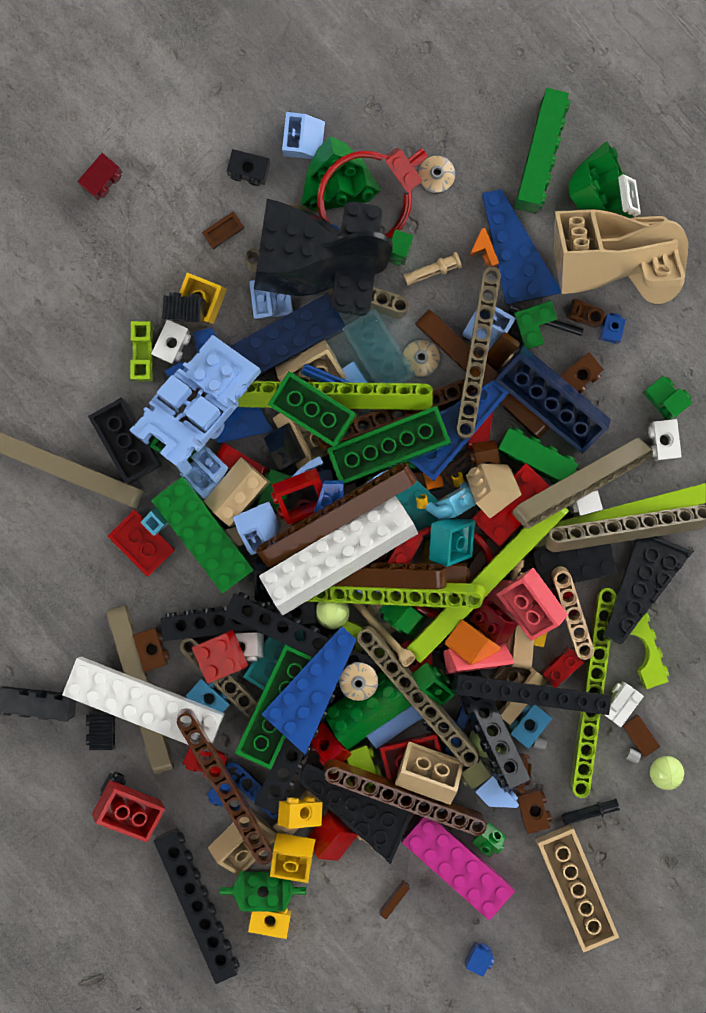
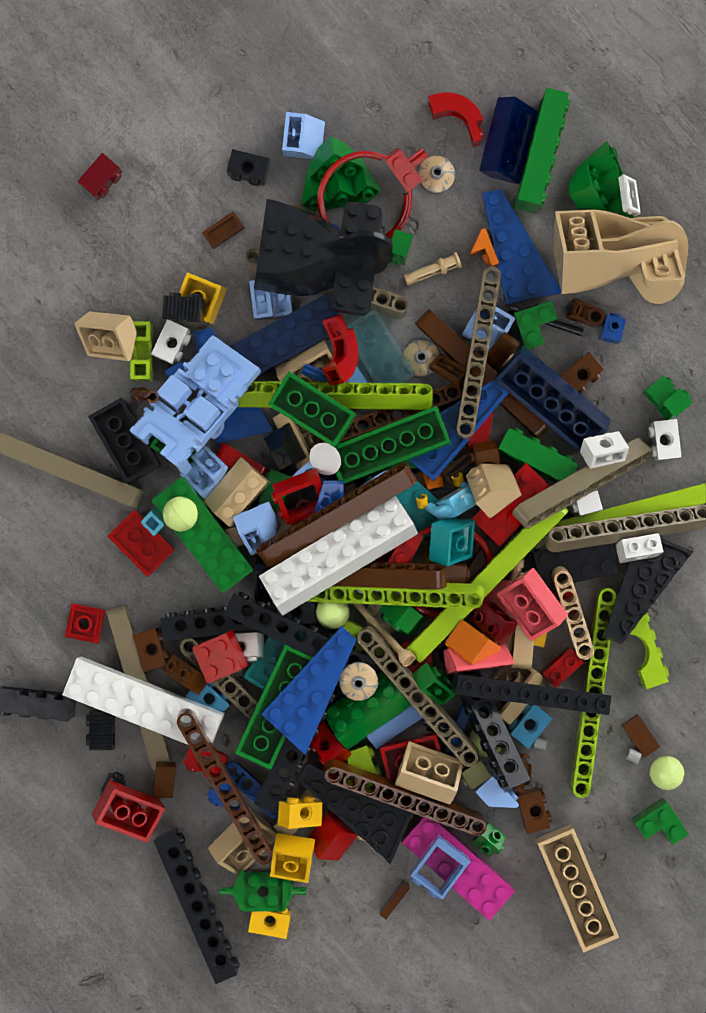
(95, 617): none -> red piece
(107, 335): none -> tan slope
(144, 395): none -> reddish brown pin
(164, 779): none -> reddish brown tile
(180, 514): none -> yellowish green piece
(185, 674): none -> reddish brown brick
(325, 458): none -> white sticker
(344, 351): none -> red arch
(447, 371): none -> reddish brown tile
(452, 851): none -> medium blue window
(461, 107): none -> red arch
(479, 959): blue brick -> none
(508, 140): none -> clear blue slope
(590, 812): black axle -> none
(604, 449): none -> white brick
(623, 702): white brick -> none
(639, 548): none -> white brick
(660, 817): none -> green brick

